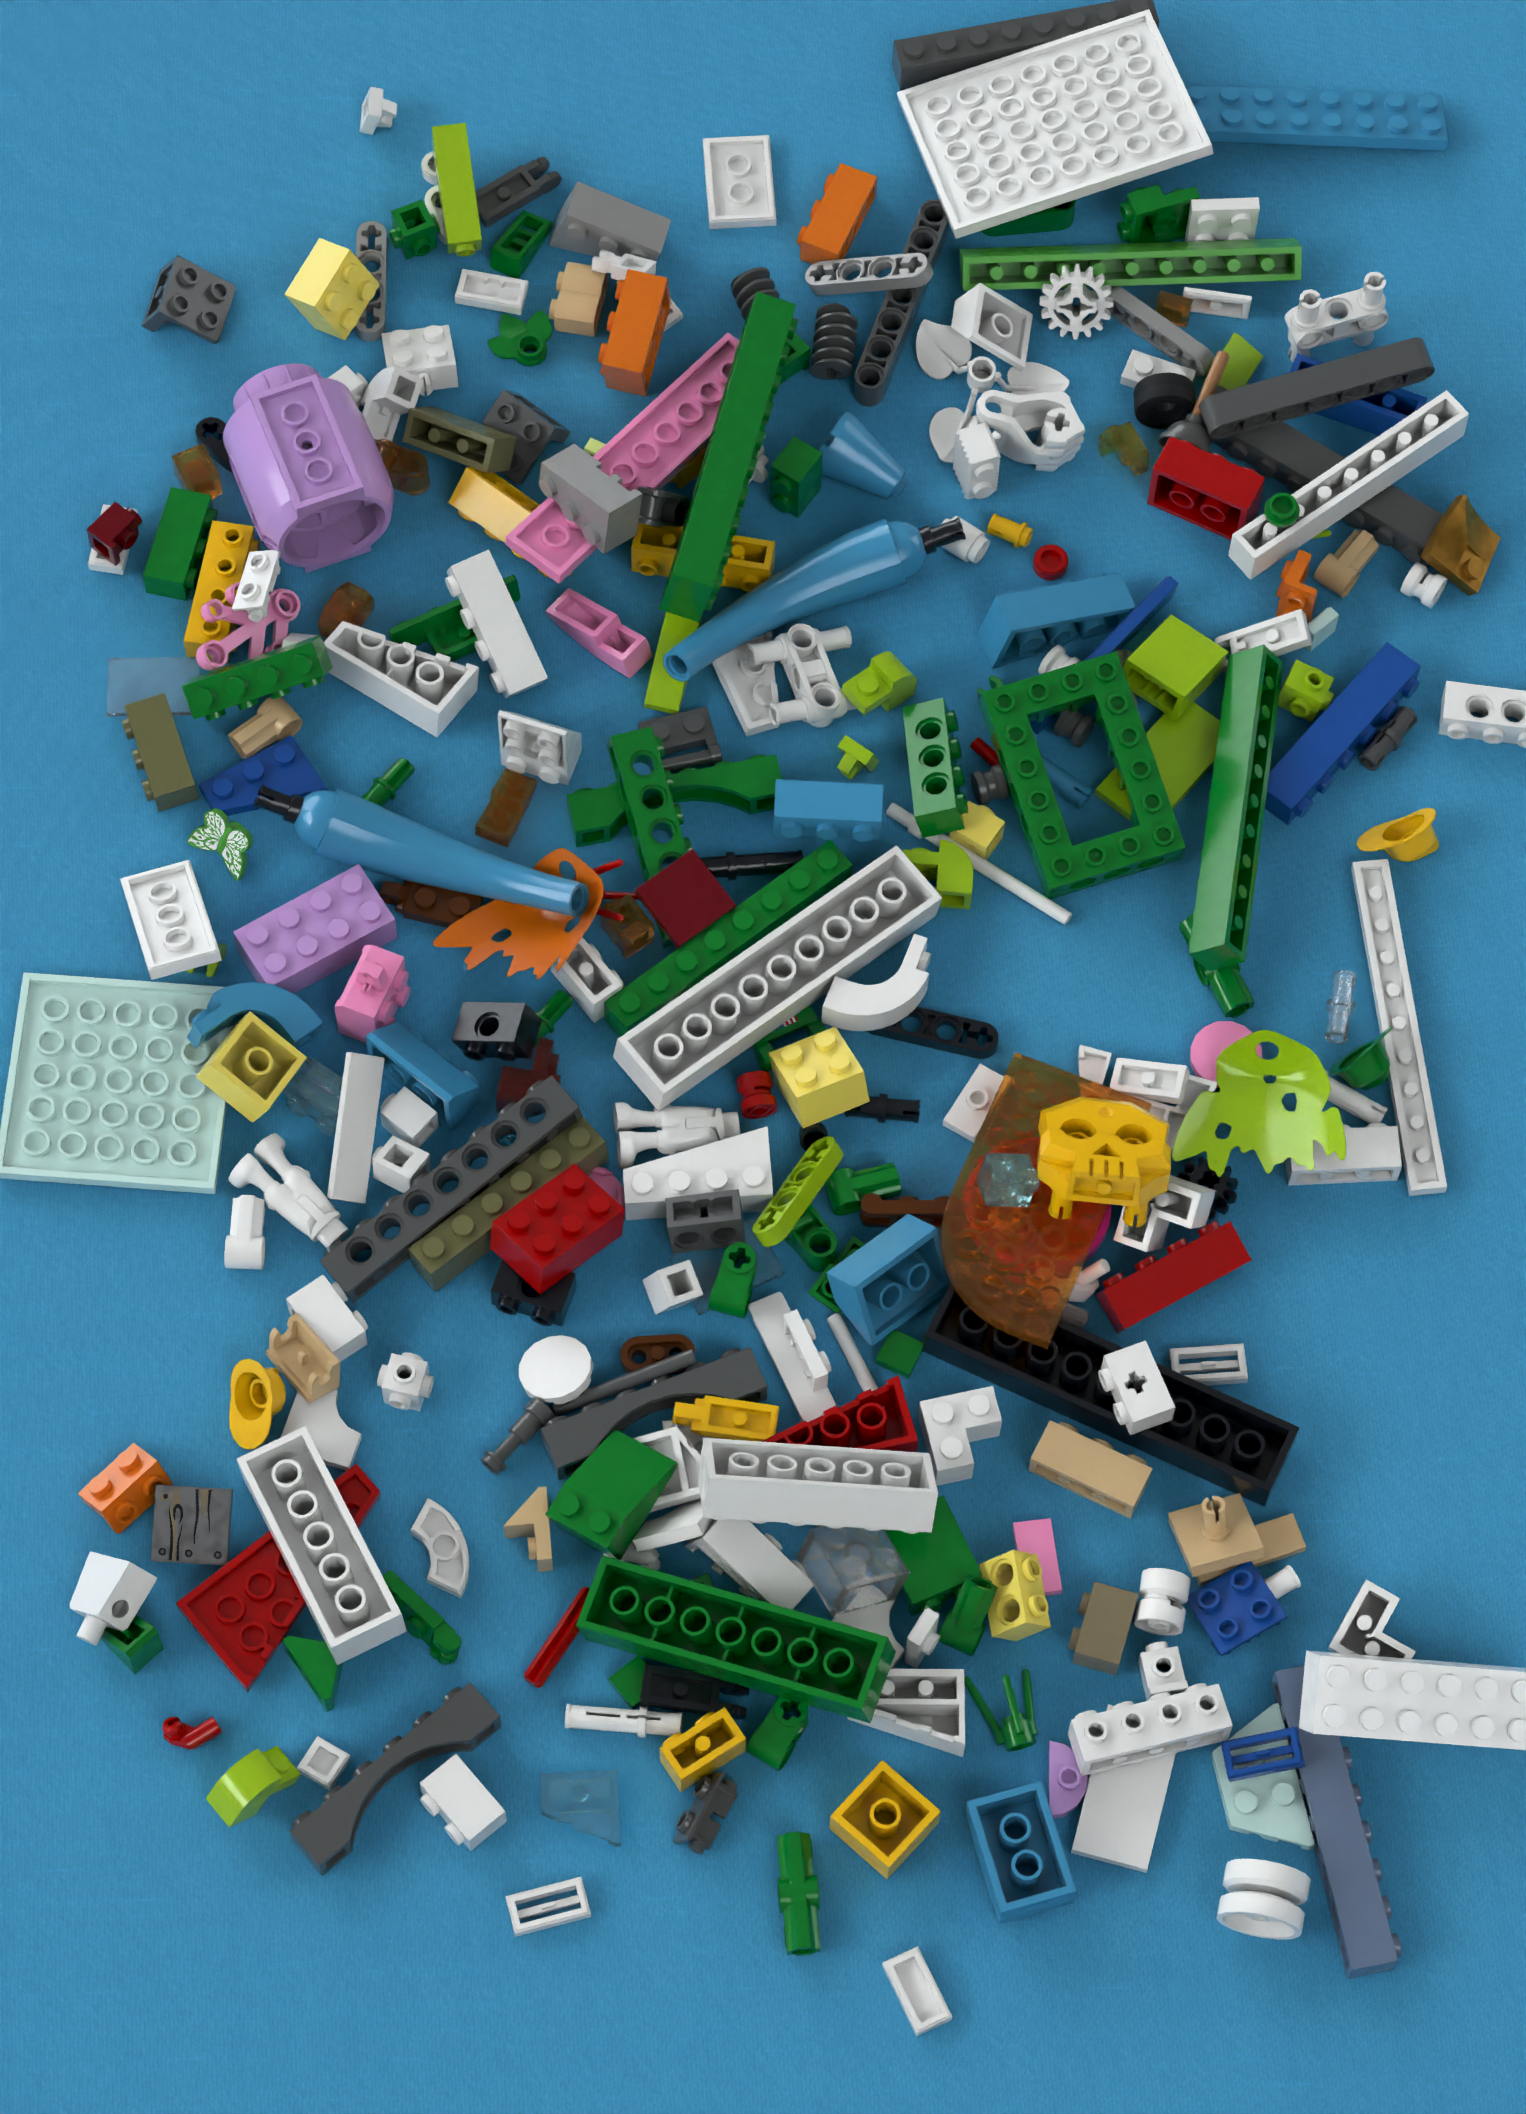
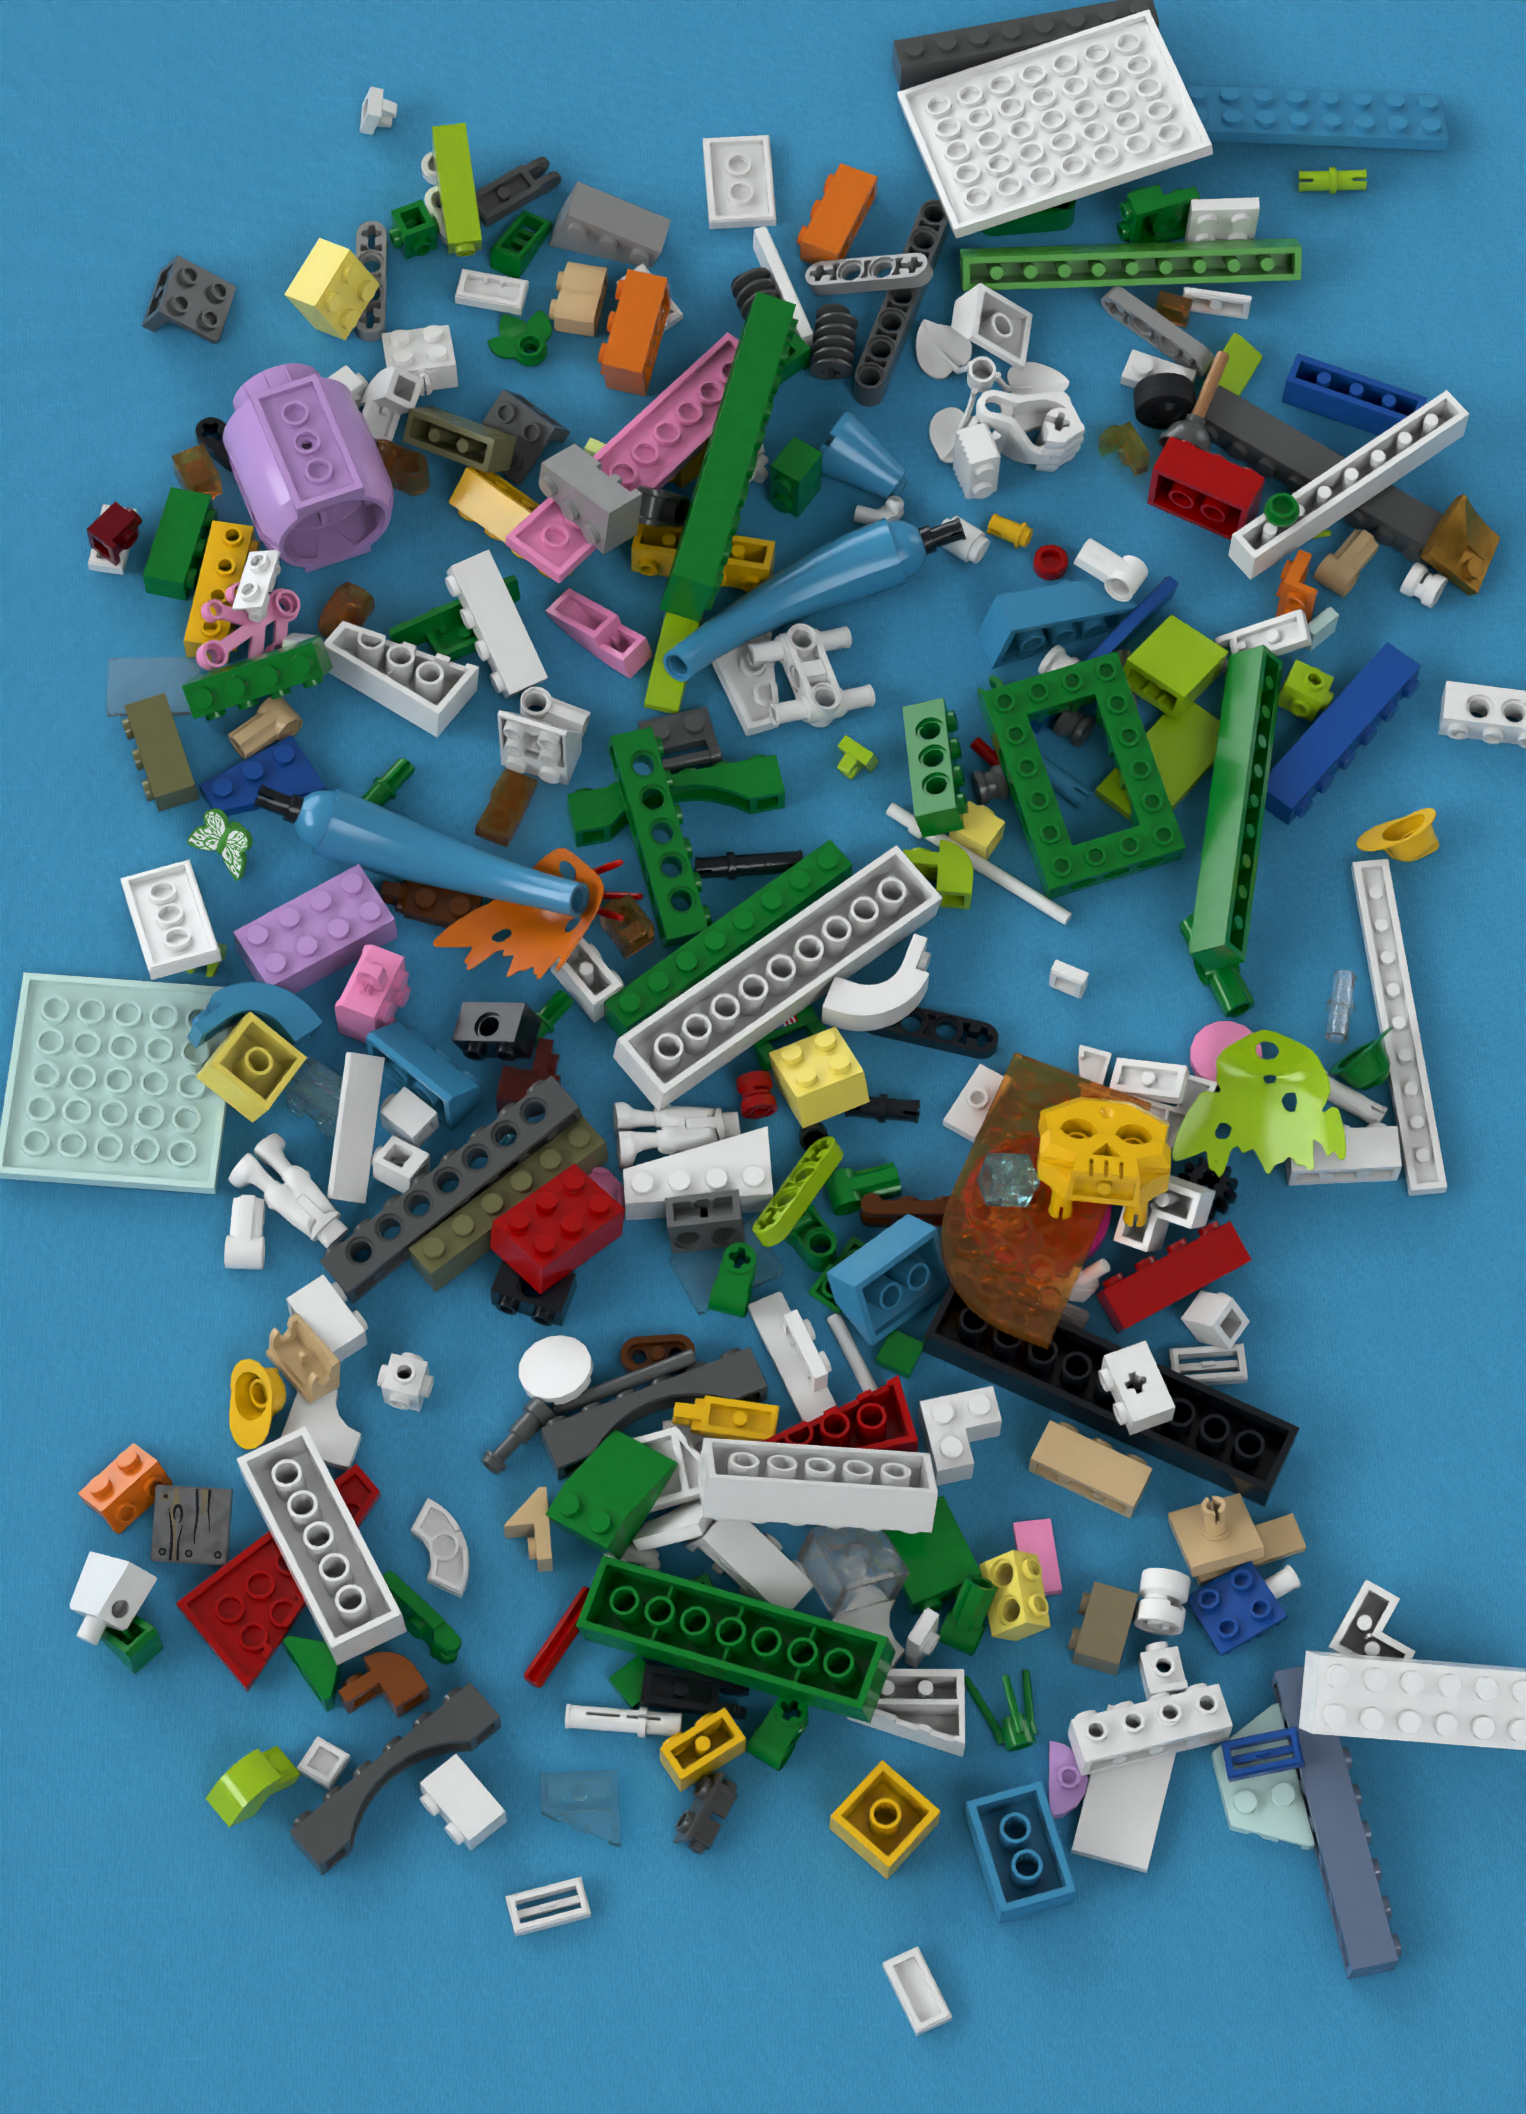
(188, 1736): red arm -> none
(386, 1675): none -> dark orange brick
(554, 710): none -> white piece
(617, 266): white plate -> none
(672, 1287): white brick -> none
(684, 898): dark red tile -> none
(770, 259): none -> white tile
(798, 1893): green piece -> none
(828, 809): dark azure slope -> none
(882, 683): lime brick -> none
(891, 511): none -> white arm
(1063, 301): white gear -> none
(1068, 979): none -> white tile
(1119, 574): none -> white piece
(1215, 1319): none -> white brick
(1263, 1899): white wheel -> none
(1316, 388): dark grey beam -> none
(1332, 180): none -> lime pin
(1359, 314): white piece -> none
(1388, 738): dark grey pin -> none

